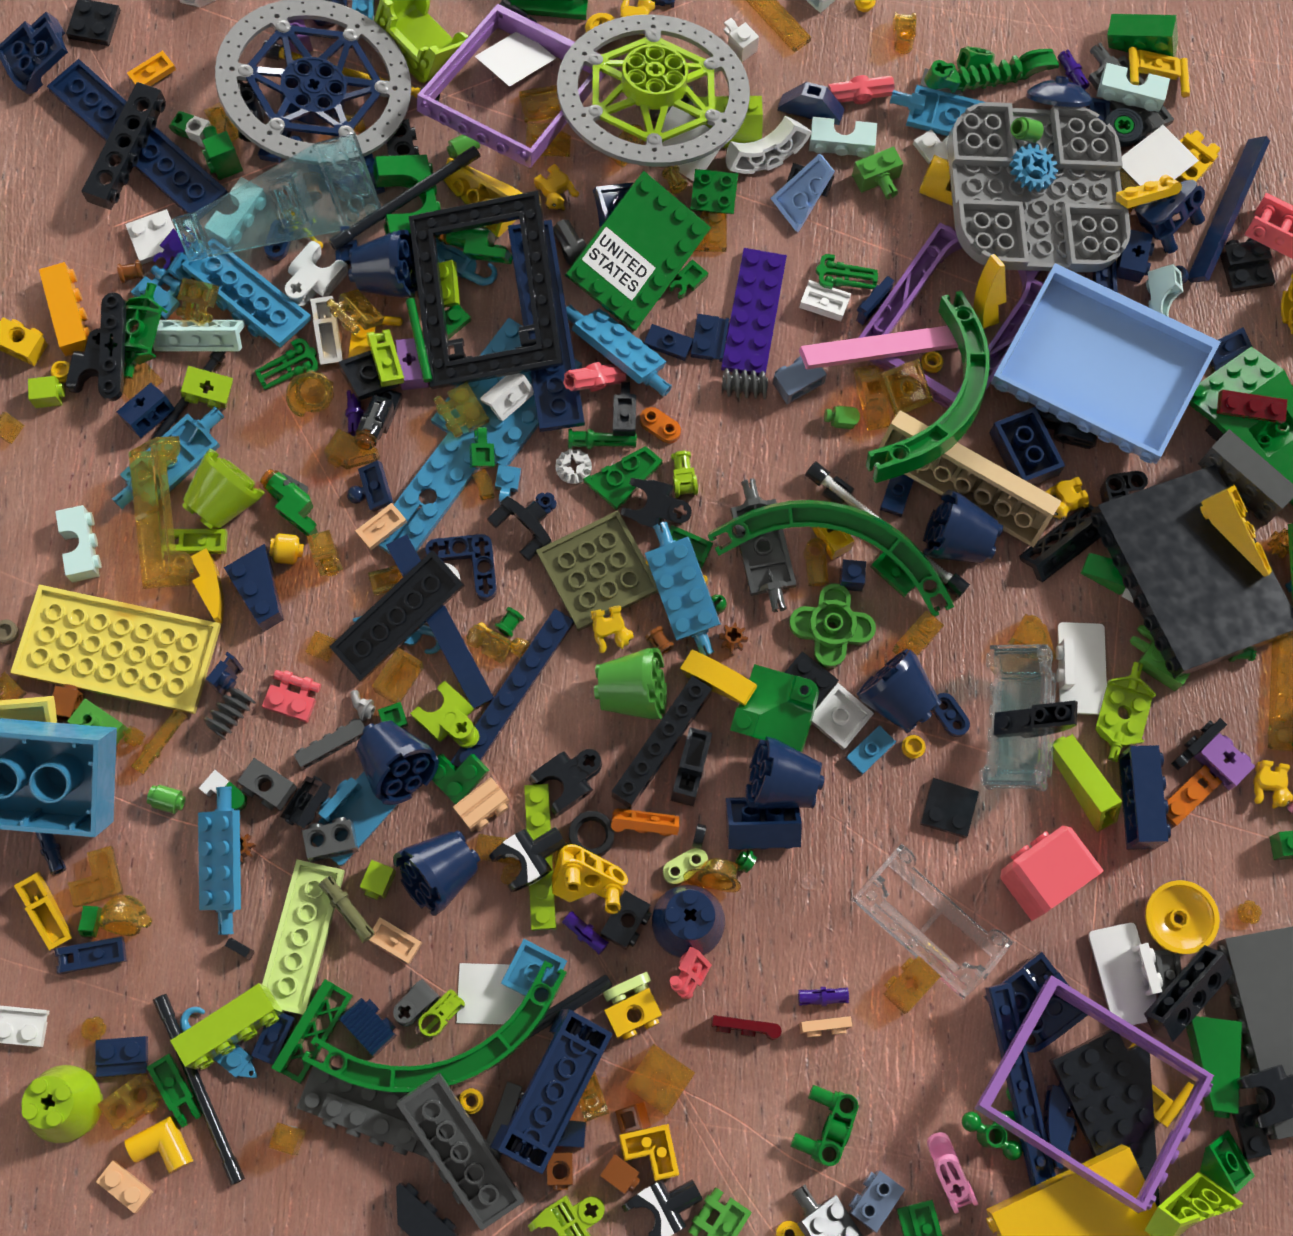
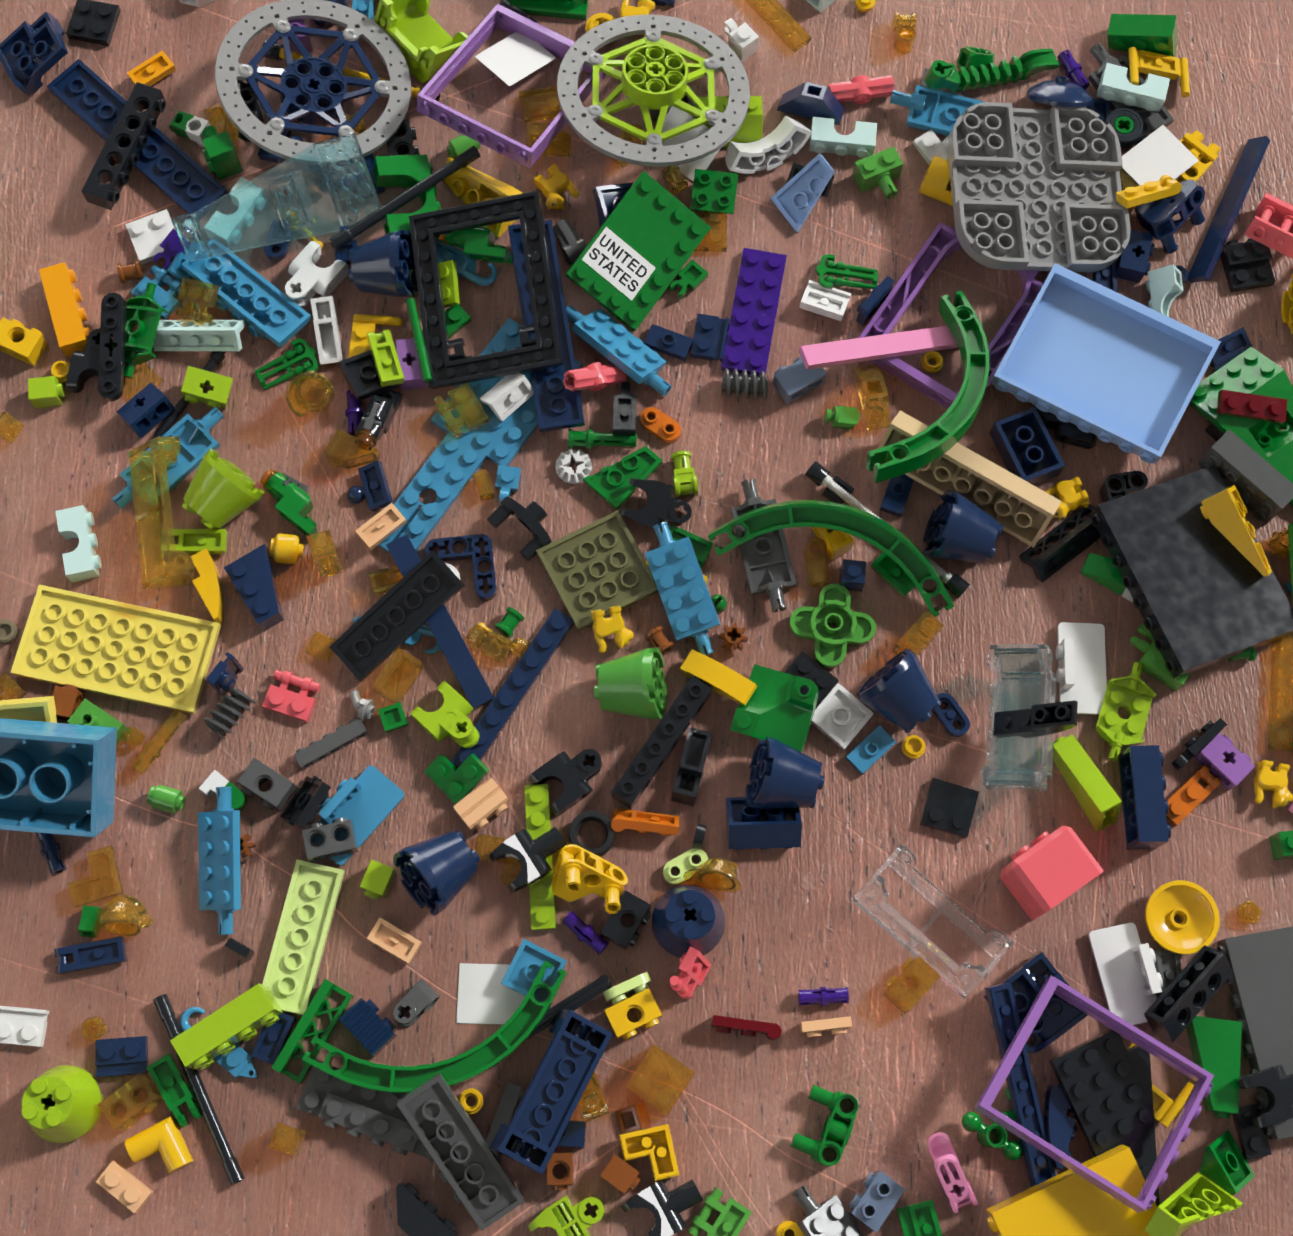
(43, 910): yellow slope -> none
(342, 903): olive pin -> none
(360, 311): clear yellow plate -> none
(395, 761): dark blue cone -> none
(444, 1010): lime piece -> none
(481, 452): green plate -> none
(551, 503): dark blue plate -> none
(745, 861): green plate -> none
(906, 386): clear yellow slope -> none
(990, 292): yellow slope -> none
(1027, 129): bright green brick -> none
(1031, 631): clear yellow slope -> none
(1033, 167): dark azure gear -> none

